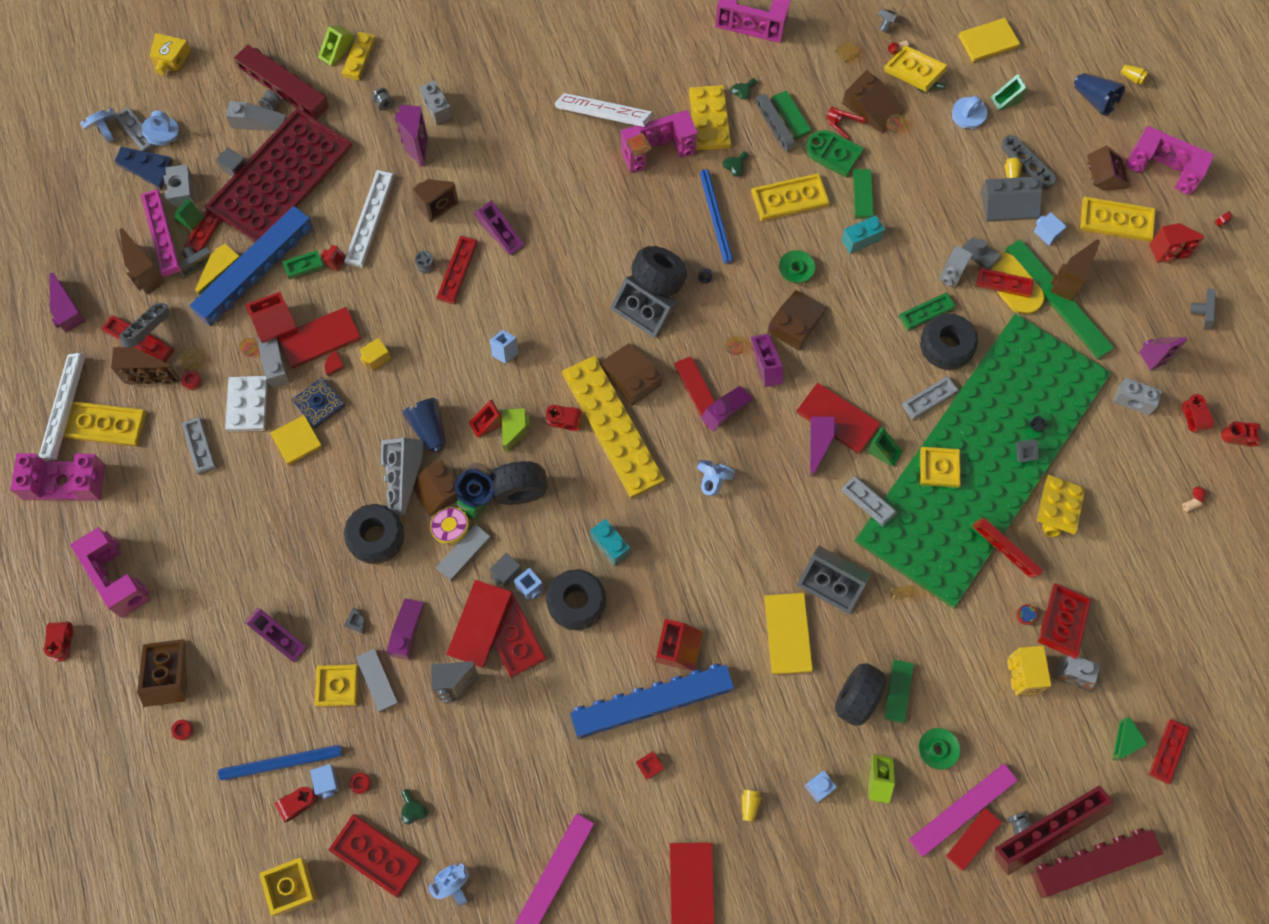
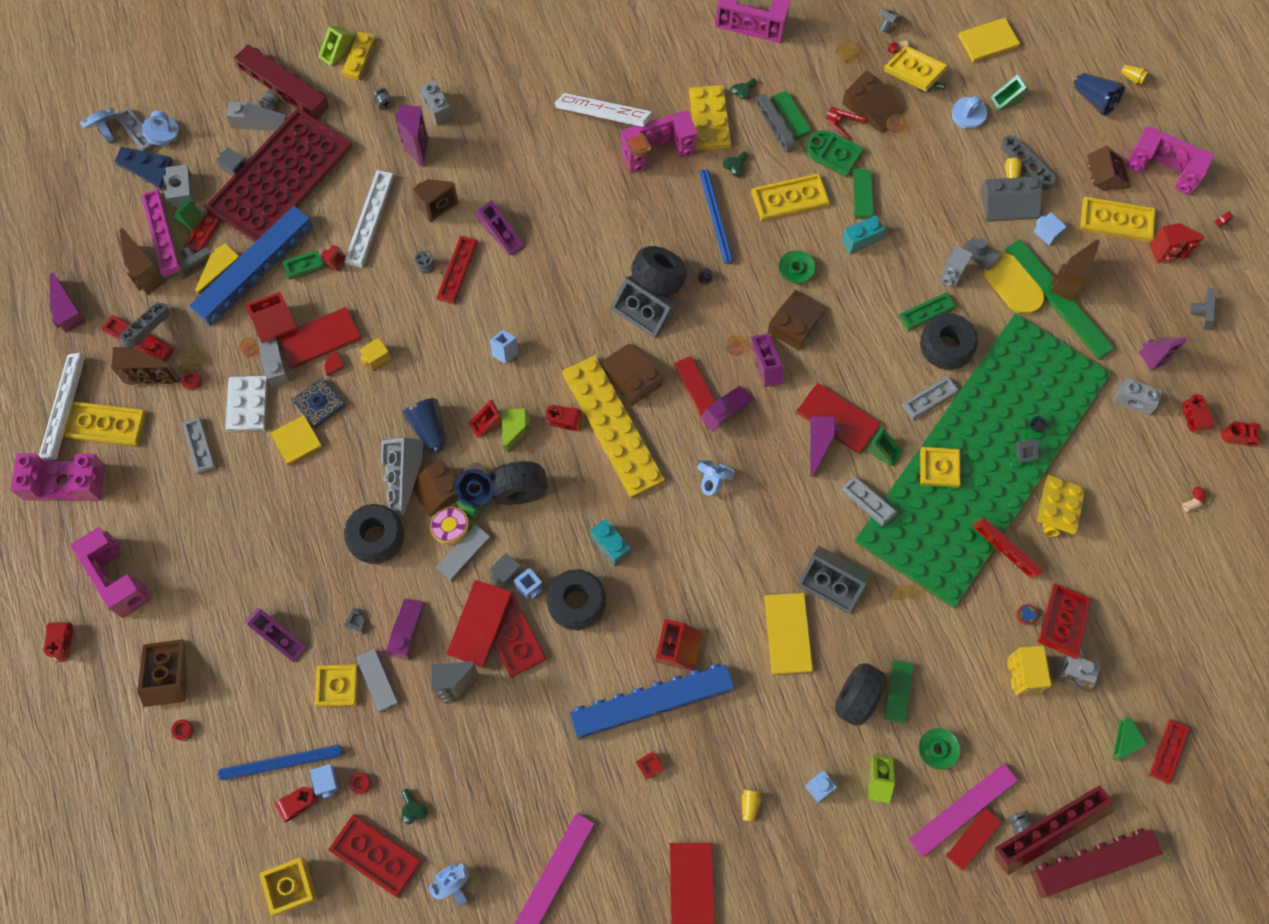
(168, 53): yellow torso -> none
(1004, 282): red tile -> none

